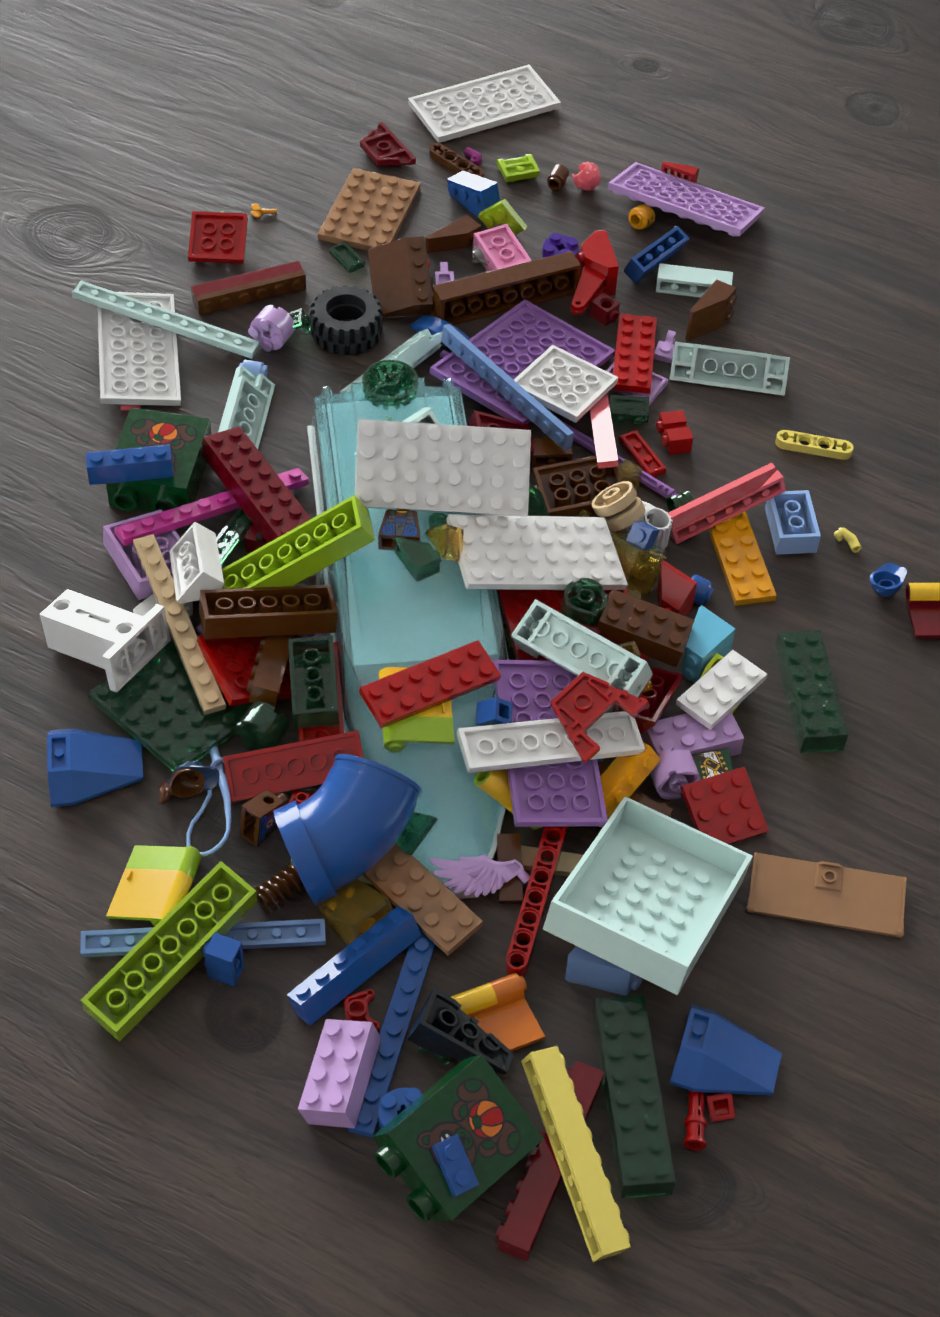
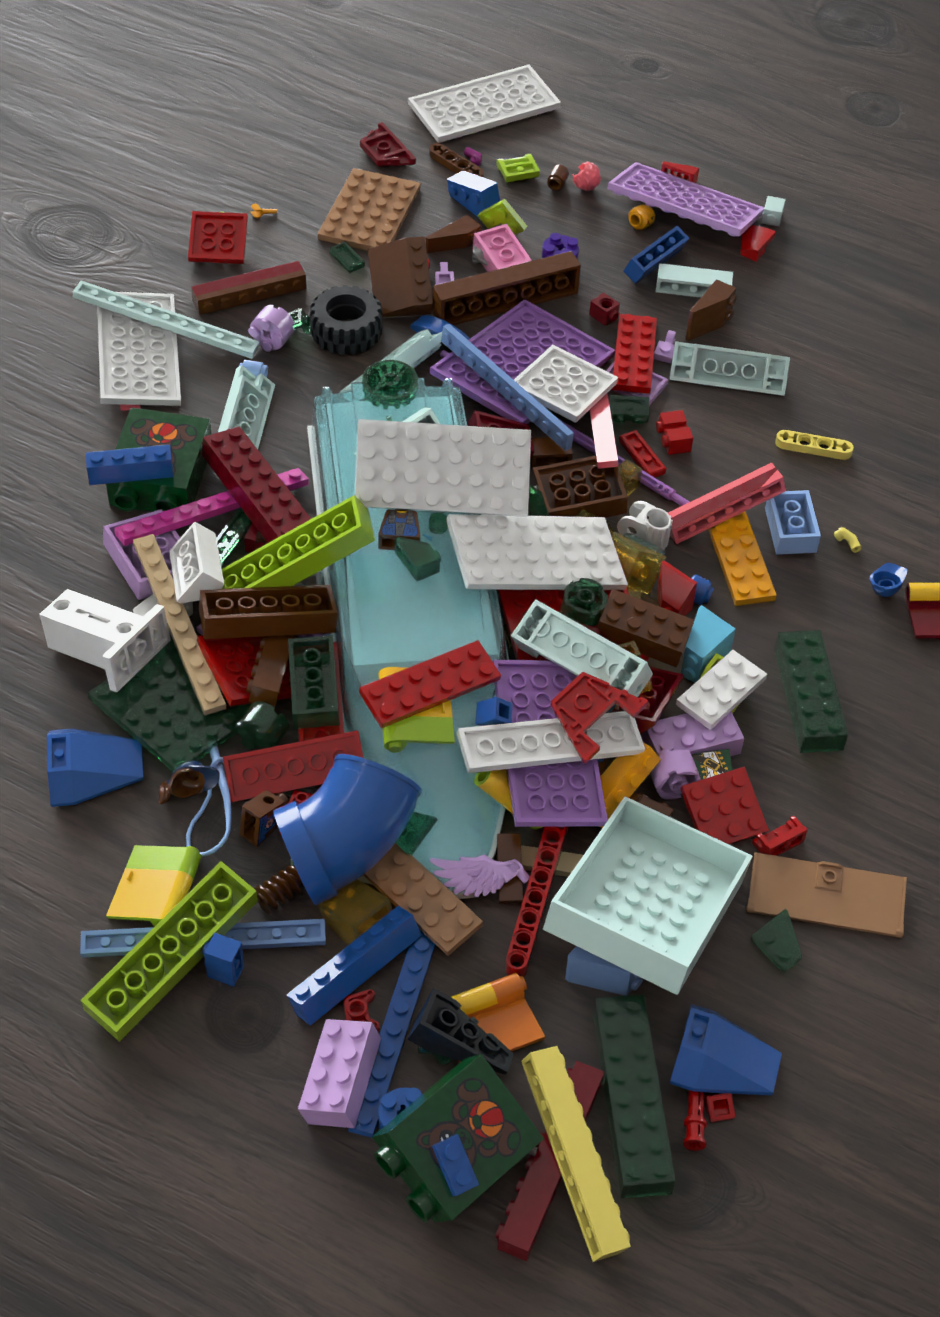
(447, 541): clear yellow slope -> none
(597, 271): red slope -> none
(619, 505): tan wheel -> none
(642, 535): blue brick -> none
(675, 502): dark green wheel -> none
(755, 241): none -> red slope
(773, 211): none -> light aqua brick
(779, 941): none -> clear green wing
(781, 838): none -> red hinge

